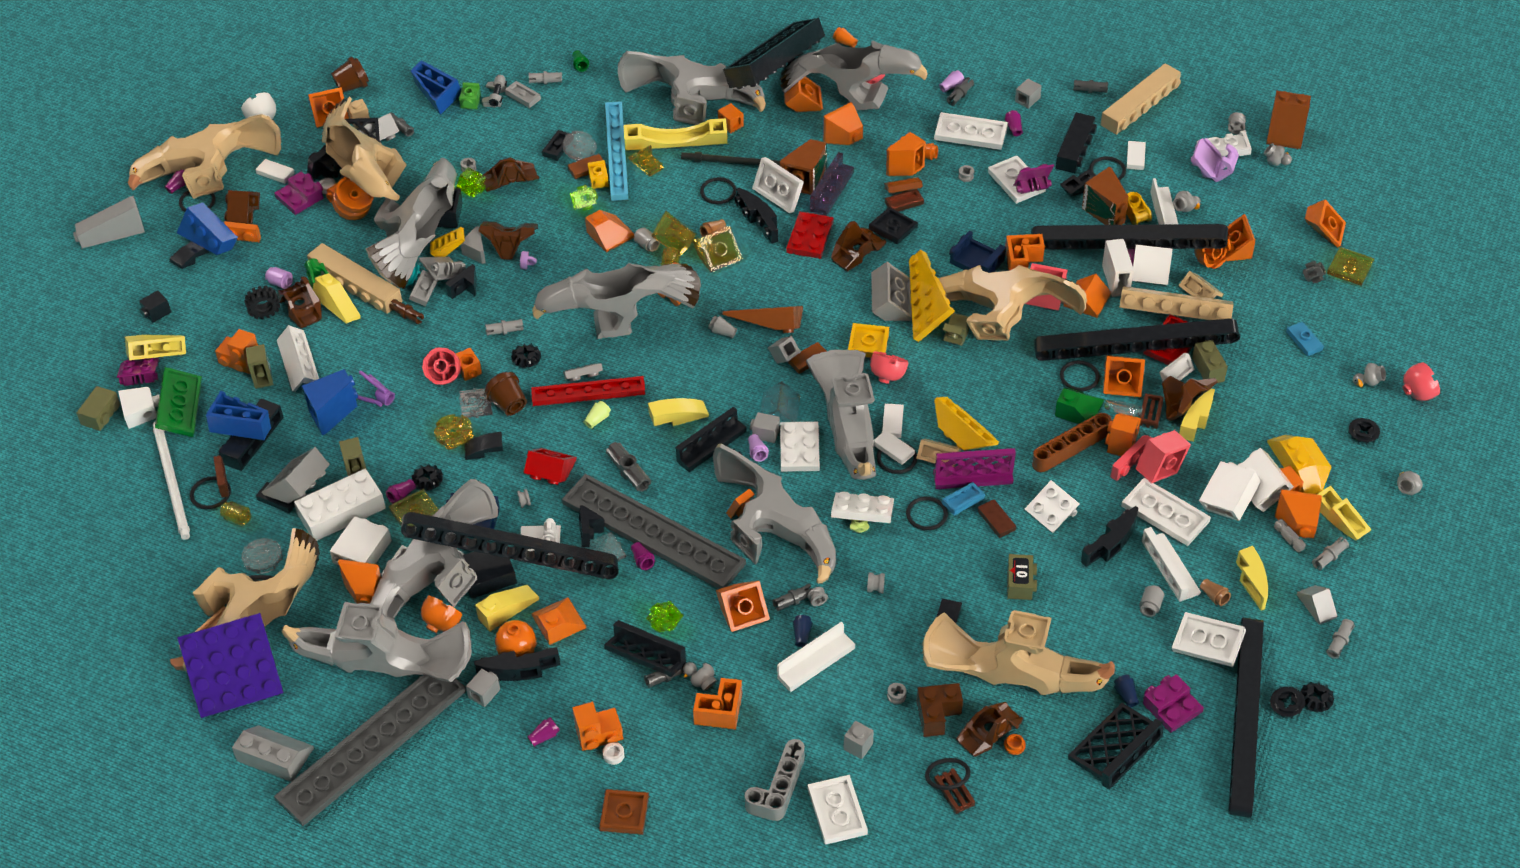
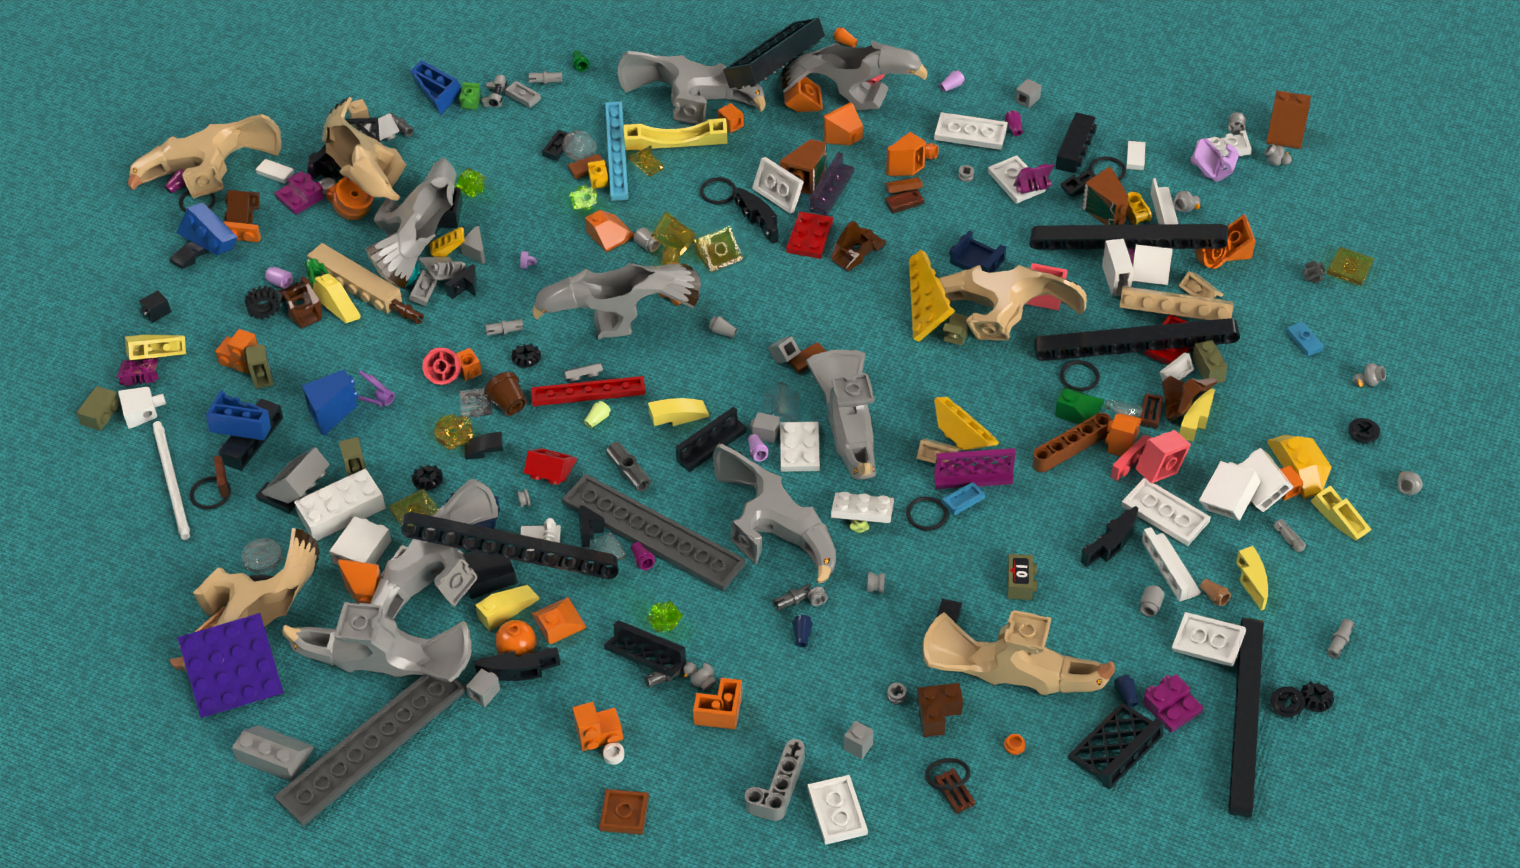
(110, 224): light grey slope -> none
(178, 402): green plate -> none
(235, 513): clear yellow brick -> none
(262, 104): white cylinder -> none
(297, 357): white panel -> none
(323, 102): orange slope -> none
(350, 75): reddish brown piece -> none
(400, 491): magenta cone -> none
(439, 615): orange cylinder -> none
(468, 162): light grey bush -> none
(506, 239): reddish brown piece -> none
(509, 171): reddish brown piece -> none
(544, 731): magenta cone -> none
(699, 157): pearl dark grey bar -> none
(712, 226): medium nougat cone -> none
(738, 504): orange plate -> none
(743, 605): orange slope -> none
(776, 318): dark orange wedge -> none
(814, 657): white panel -> none
(868, 338): yellow plate -> none
(888, 367): coral cylinder -> none
(891, 294): light grey slope -> none
(893, 225): black plate -> none
(893, 419): white tile -> none
(894, 447): white tile -> none
(896, 471): black tyre -> none
(960, 91): dark grey pin -> none
(977, 739): reddish brown piece -> none
(996, 518): copper tile -> none
(1024, 249): orange brick -> none
(1052, 506): white hinge -> none
(1090, 86): dark grey pin -> none
(1096, 293): orange slope -> none
(1123, 376): orange slope -> none
(1140, 99): tan brick -> none
(1299, 511): orange slope -> none
(1319, 603): light grey slope -> none
(1326, 222): orange slope -> none
(1330, 553): light grey pin -> none
(1419, 382): coral cylinder -> none

